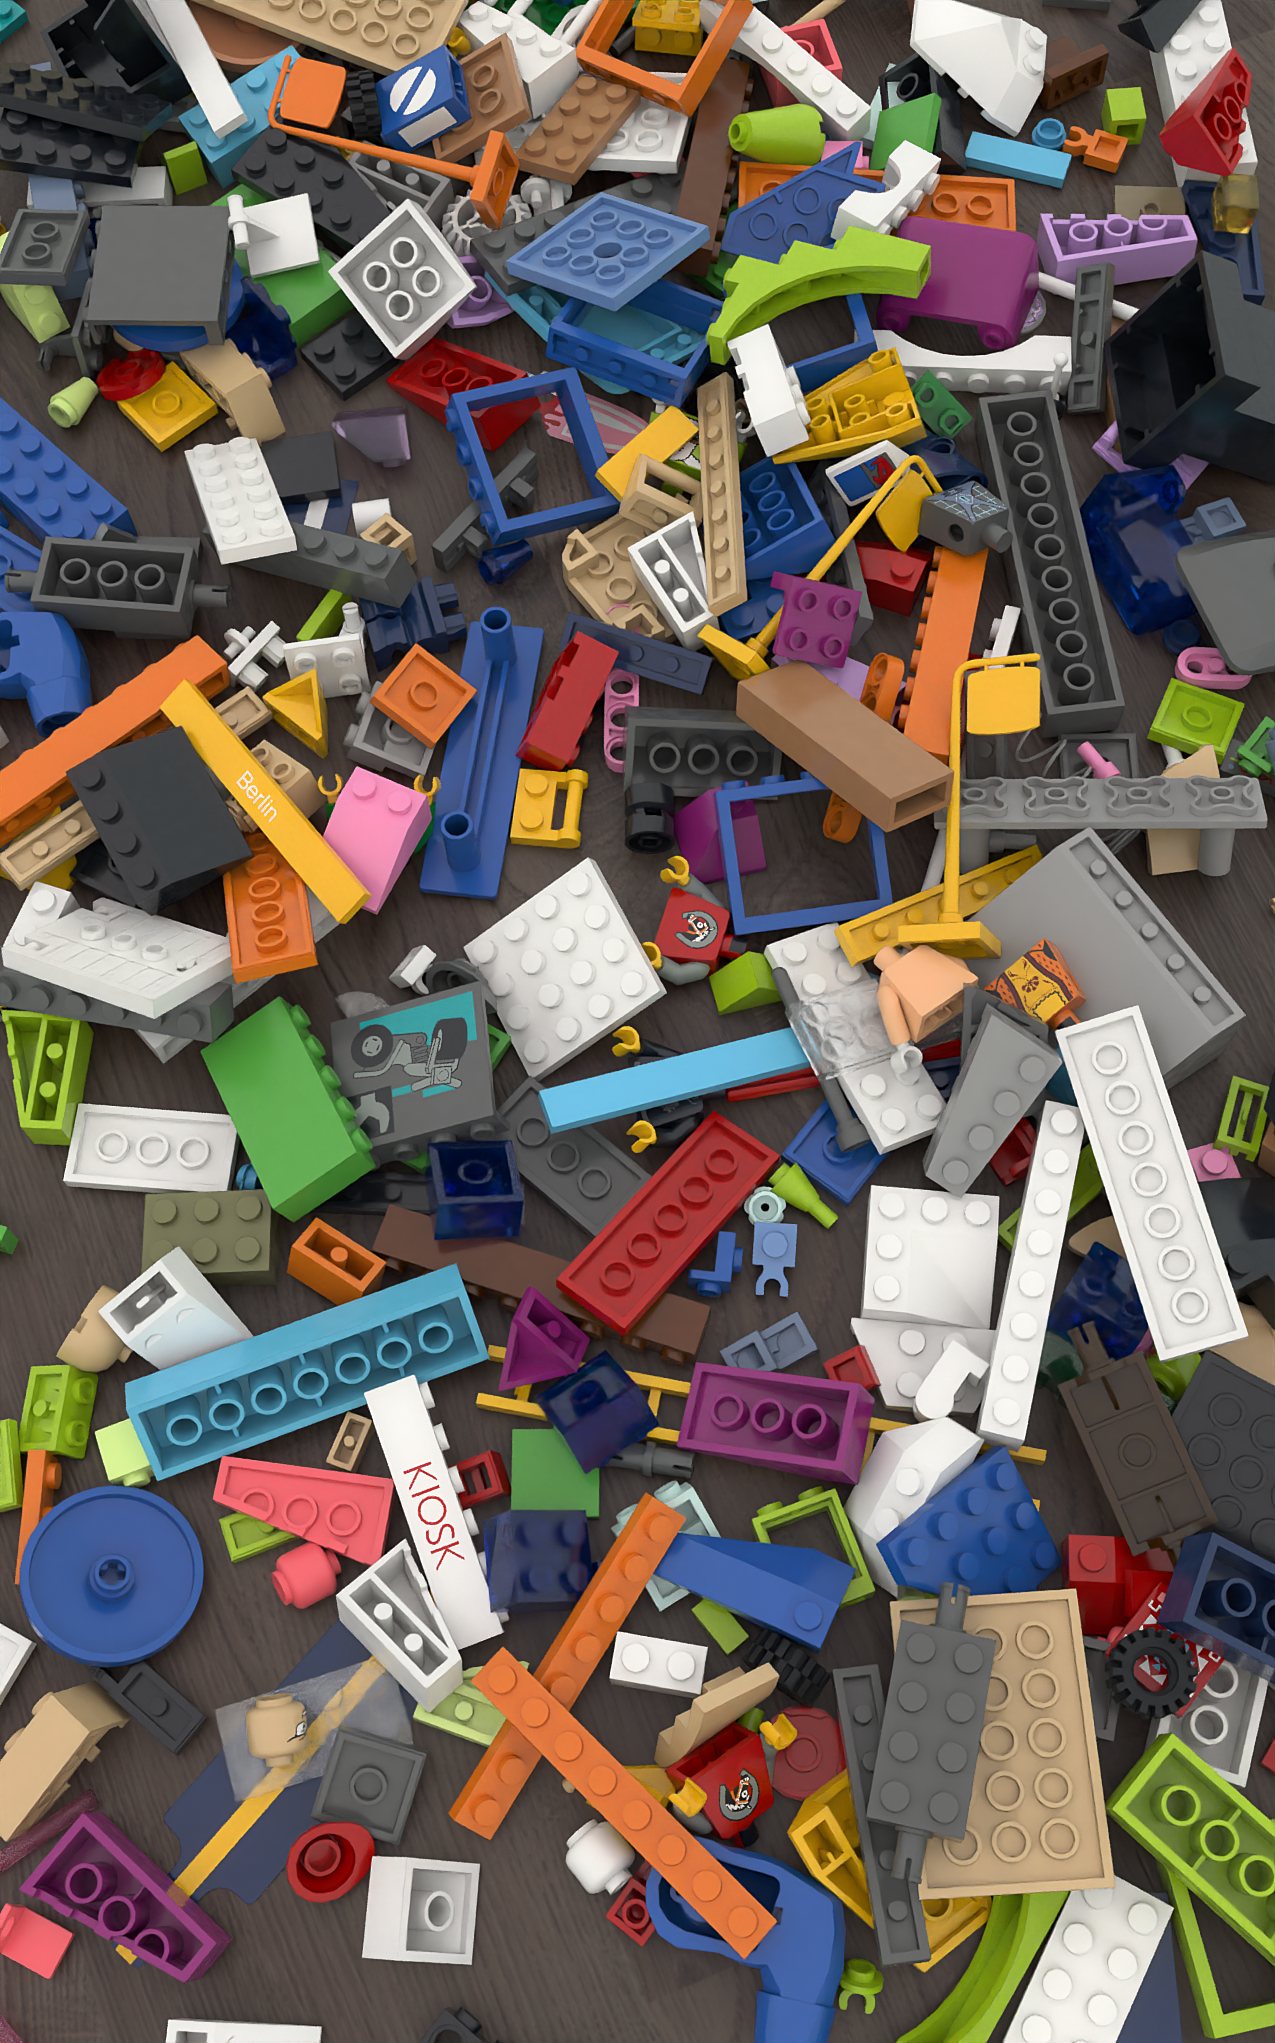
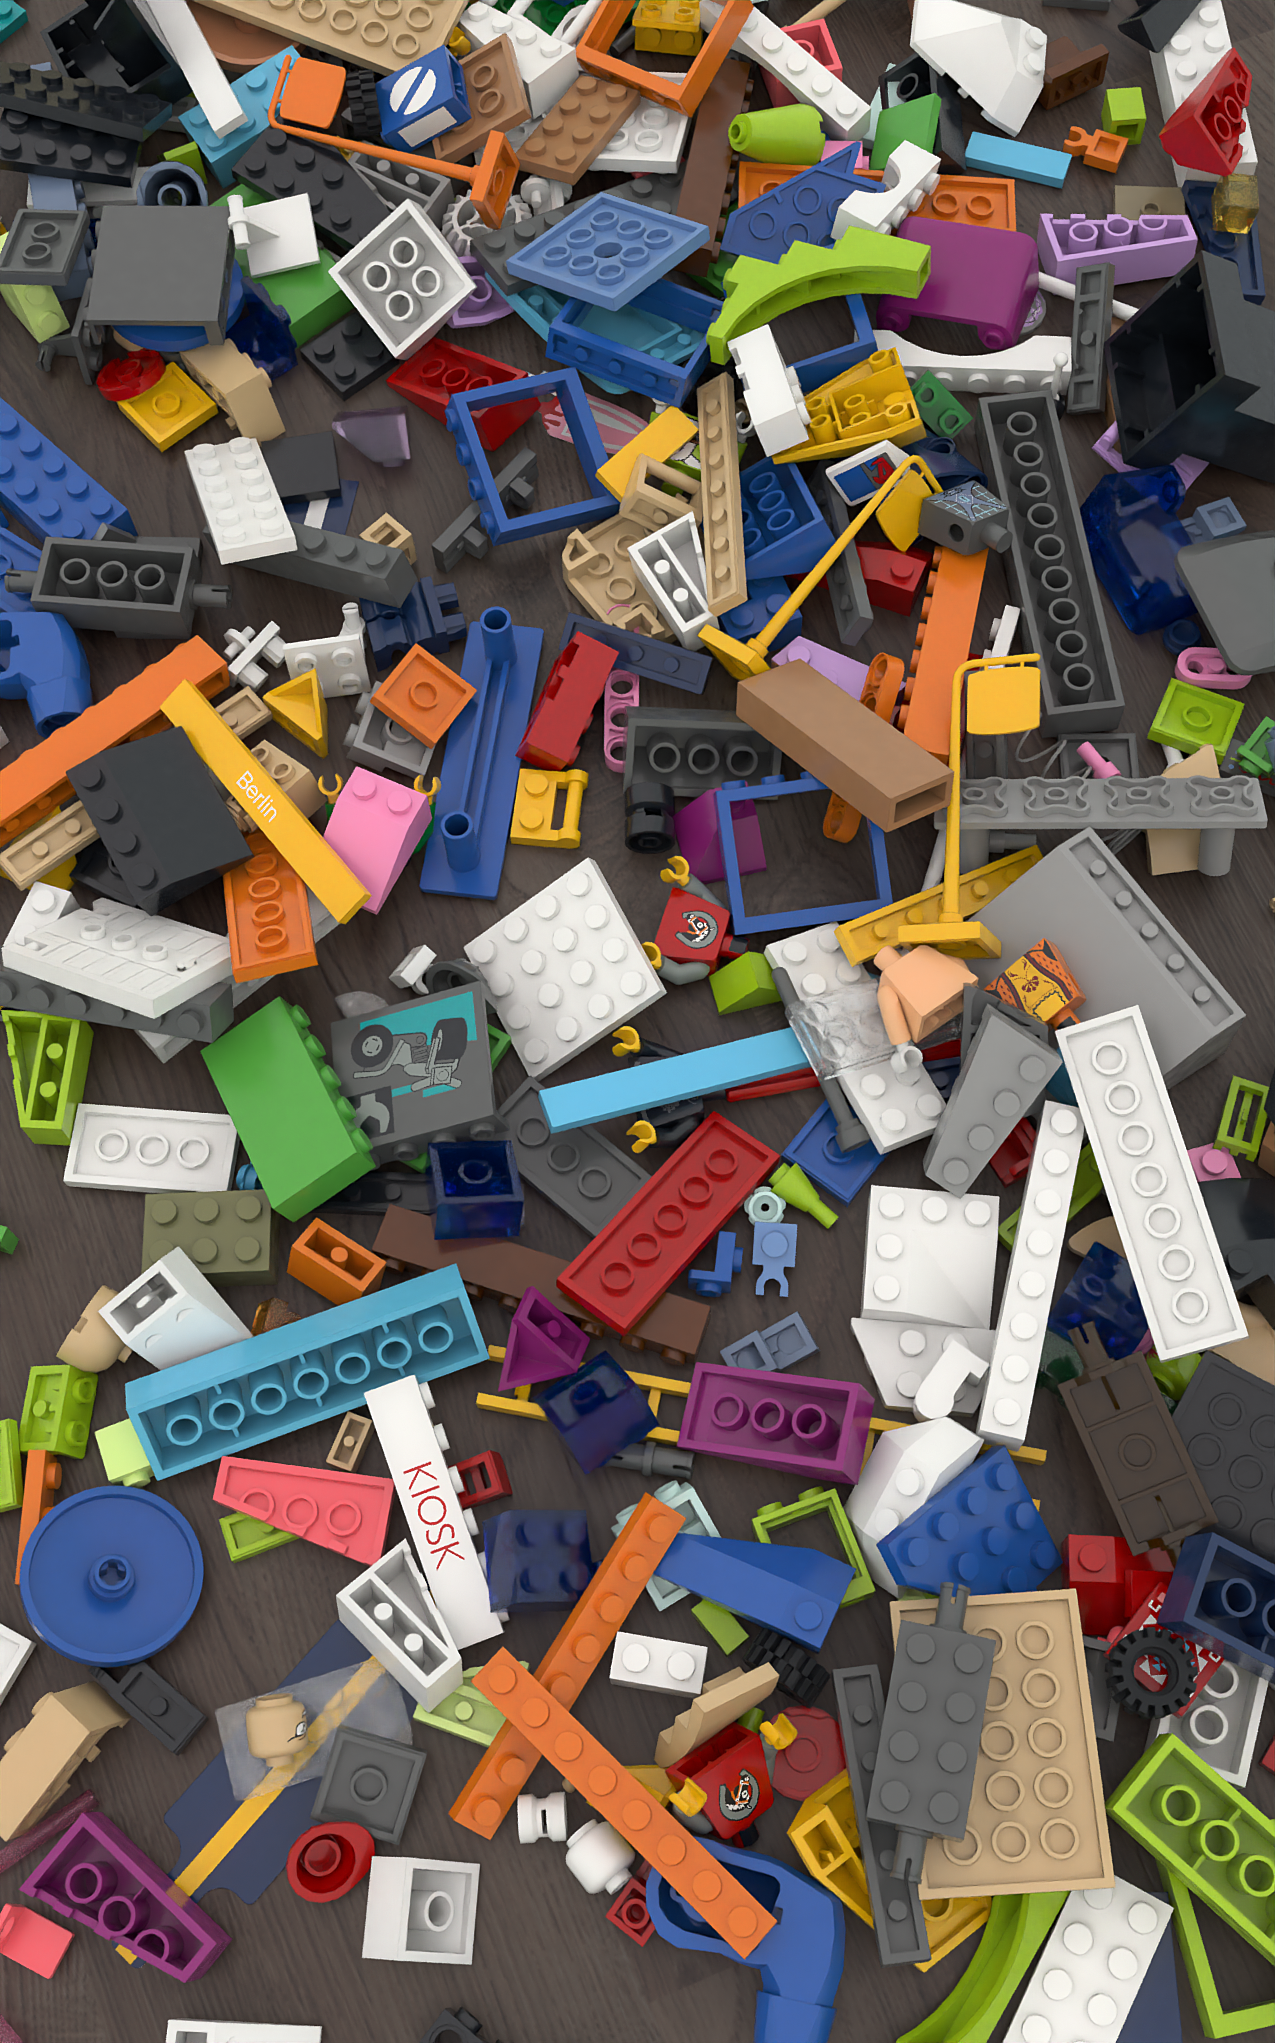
(71, 403): yellowish green cone -> none
(165, 180): none -> sand blue cone
(272, 1315): none -> clear orange tile
(306, 1575): coral head -> none
(326, 617): lime tile -> none
(369, 512): white brick -> none
(501, 562): clear blue cone -> none
(531, 1817): none -> white wheel
(549, 1476): bright green tile -> none
(815, 620): magenta bracket -> none
(853, 1367): red tile -> none
(860, 1978): lime plate -> none
(1049, 134): dark azure plate -> none

